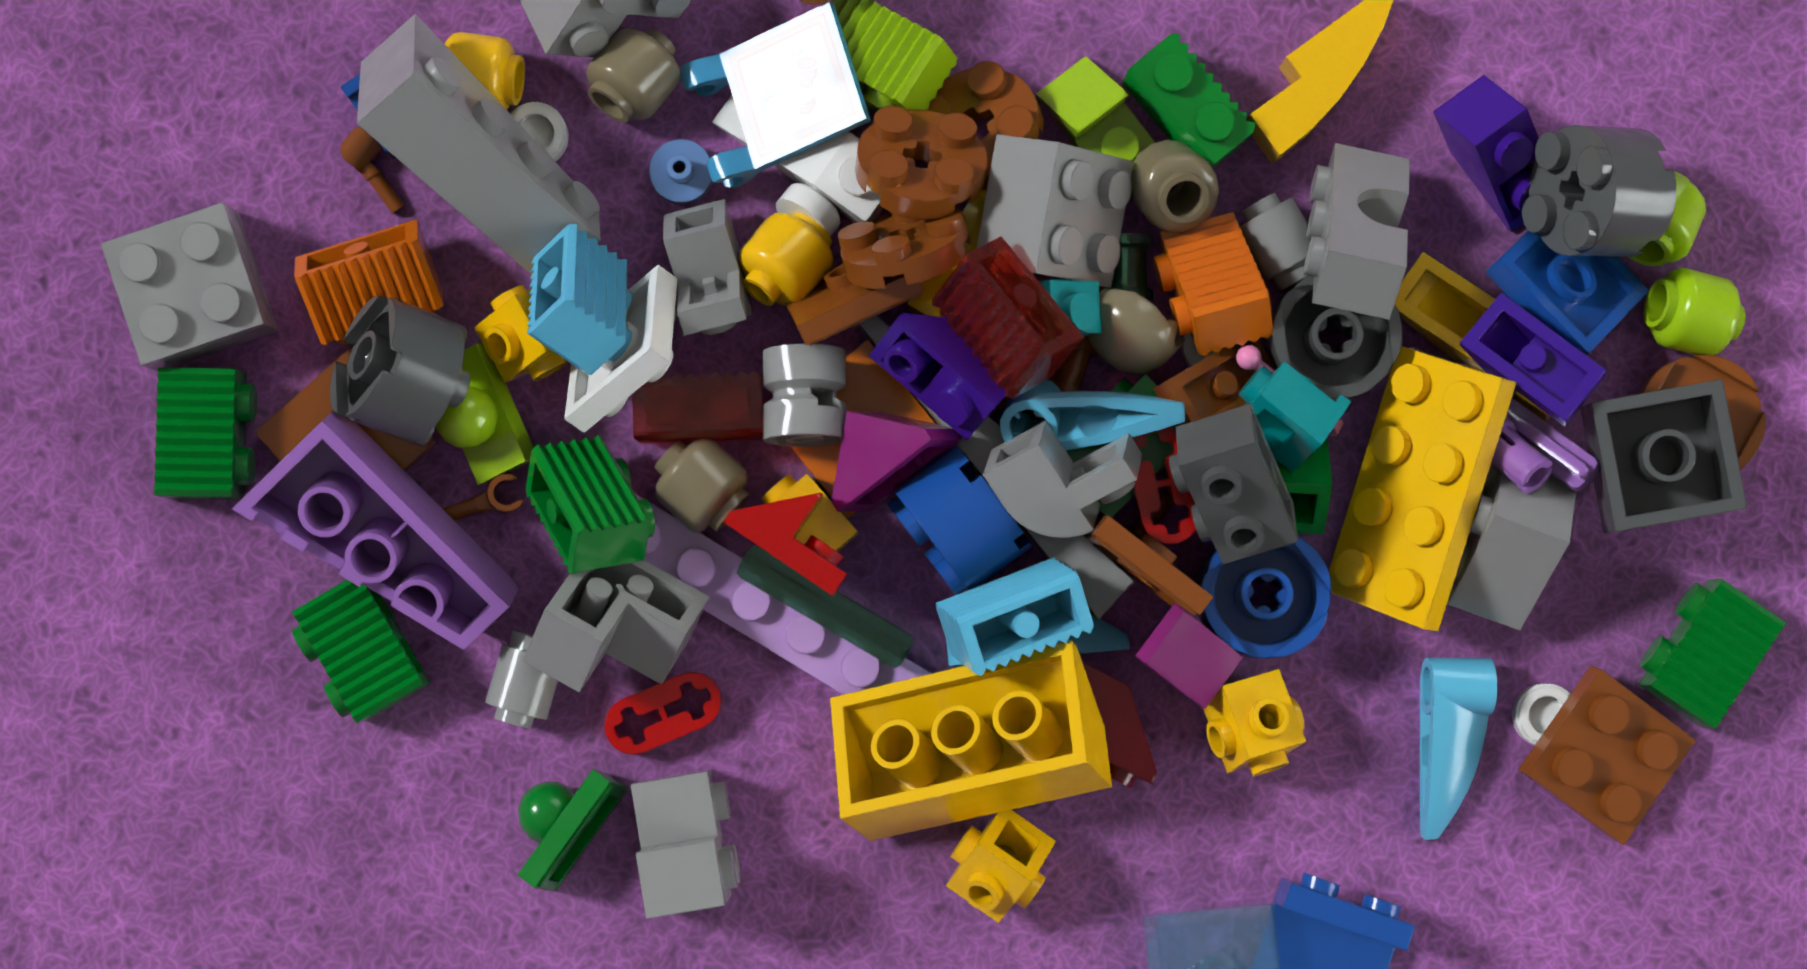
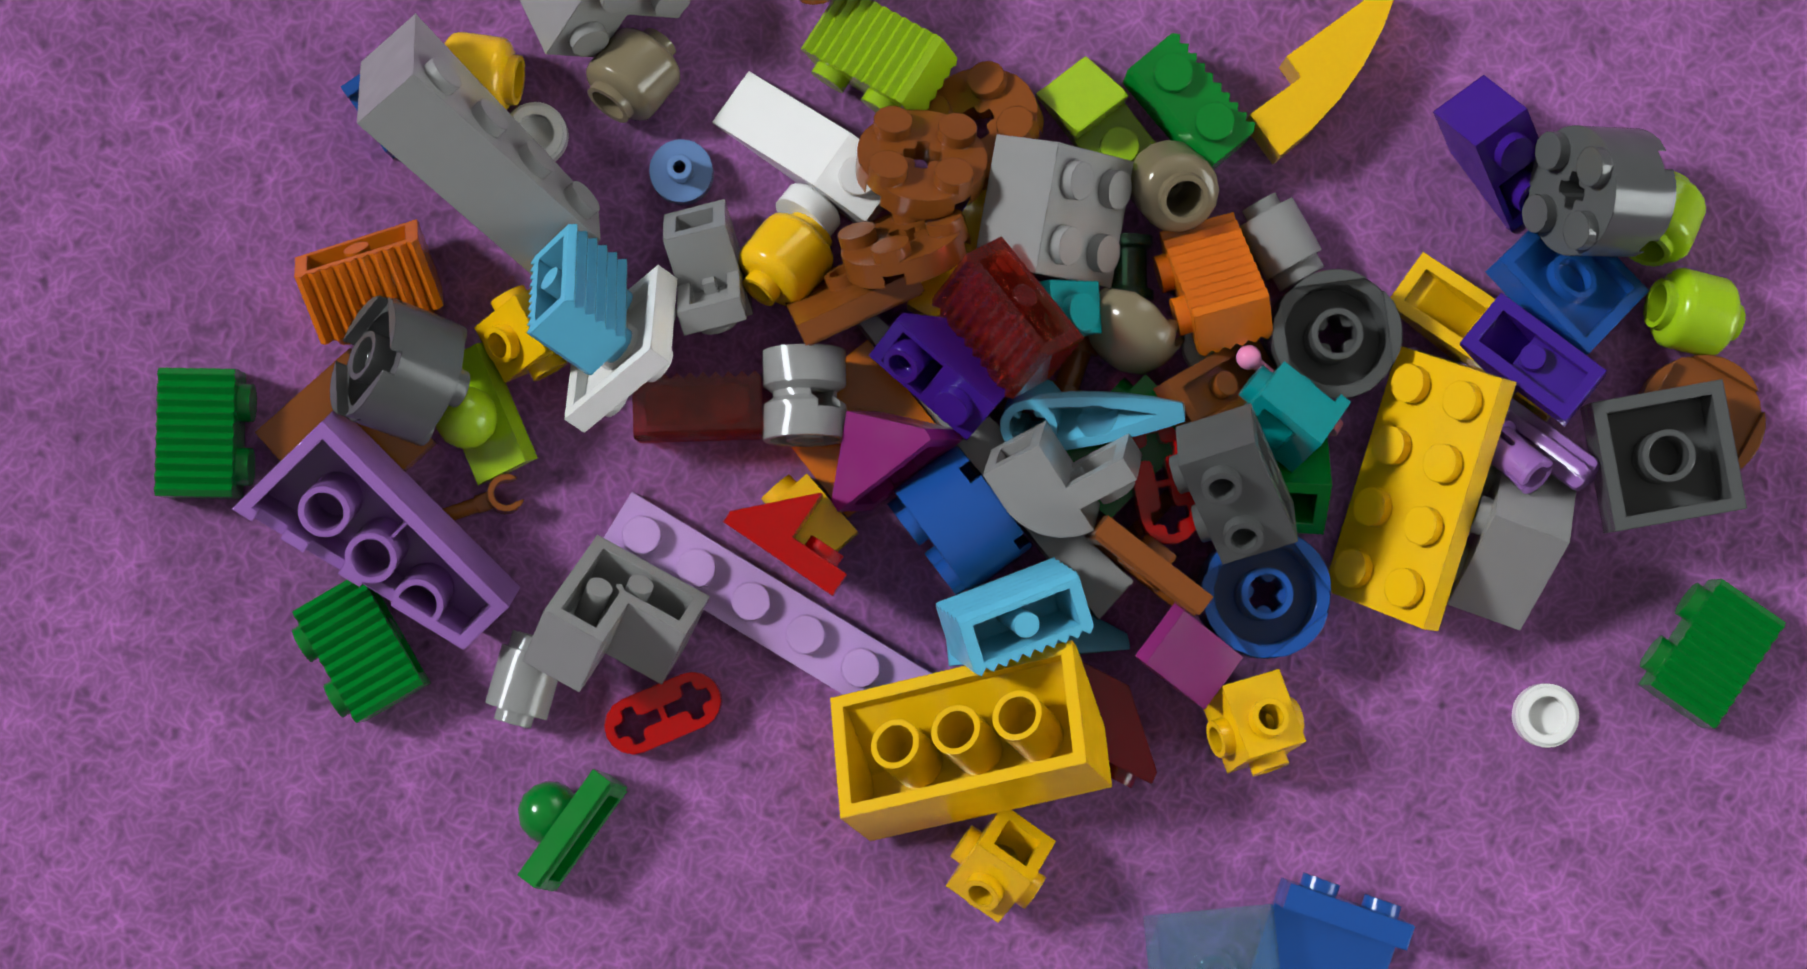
(189, 287): light grey brick -> none
(359, 151): dark orange hand -> none
(588, 504): green brick -> none
(682, 844): light grey brick -> none
(700, 484): dark tan head -> none
(788, 89): flag -> none
(836, 613): clear green axle -> none
(1355, 233): light grey arch -> none
(1453, 724): medium azure piece -> none
(1607, 755): dark orange plate -> none

